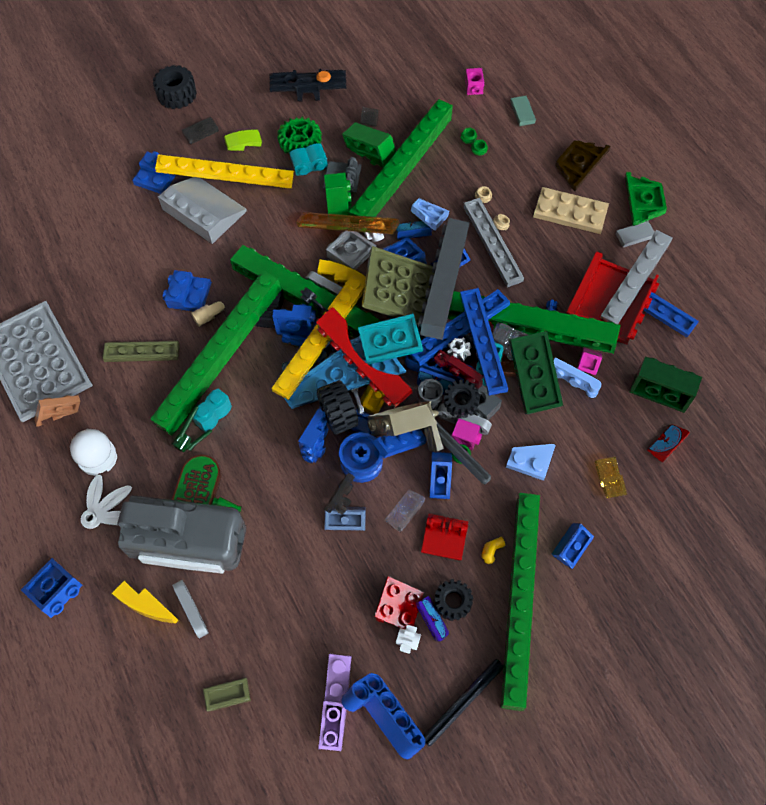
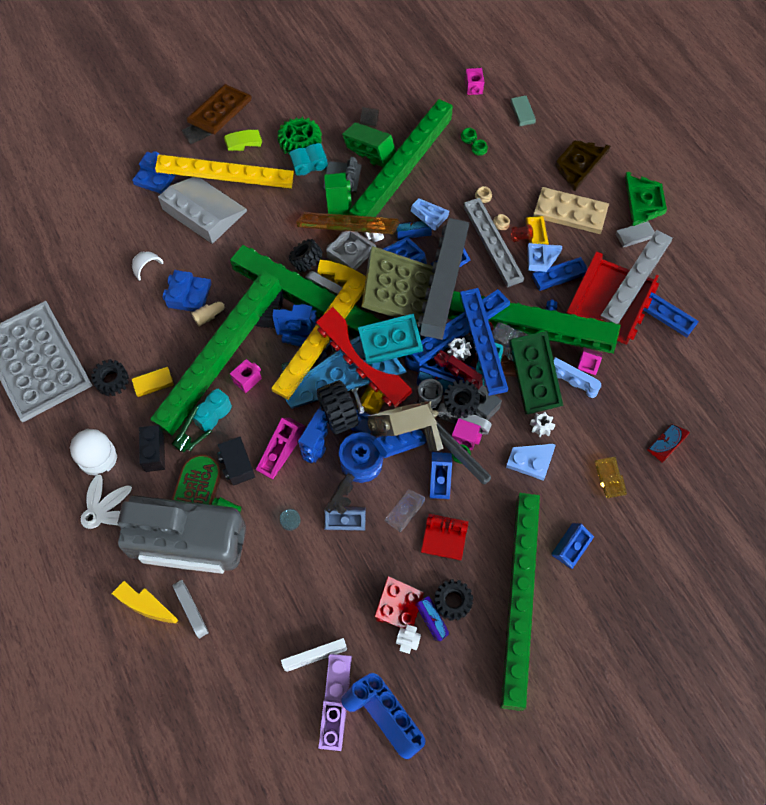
(51, 588): blue plate -> none
(56, 408): nougat wing -> none
(103, 371): none -> black tyre
(141, 259): none -> white helmet
(141, 351): olive tile -> none
(151, 448): none -> black brick
(152, 381): none -> yellow tile
(174, 86): black tyre -> none
(219, 109): none -> reddish brown tile
(226, 694): olive tile -> none
(236, 460): none -> black brick
(248, 382): none -> dark pink brick
(280, 446): none -> dark pink slope
(290, 519): none -> clear light blue tile
(305, 255): none -> black tyre
(307, 82): black piece -> none
(309, 297): black plate -> none
(314, 655): none -> white tile
(463, 702): black axle -> none
(490, 548): yellow arm -> none
(516, 233): none -> clear red bush
(539, 230): none -> yellow tile
(542, 256): none -> light blue wing
(544, 419): none -> white gear
(560, 274): none -> blue plate
(665, 384): dark green brick -> none

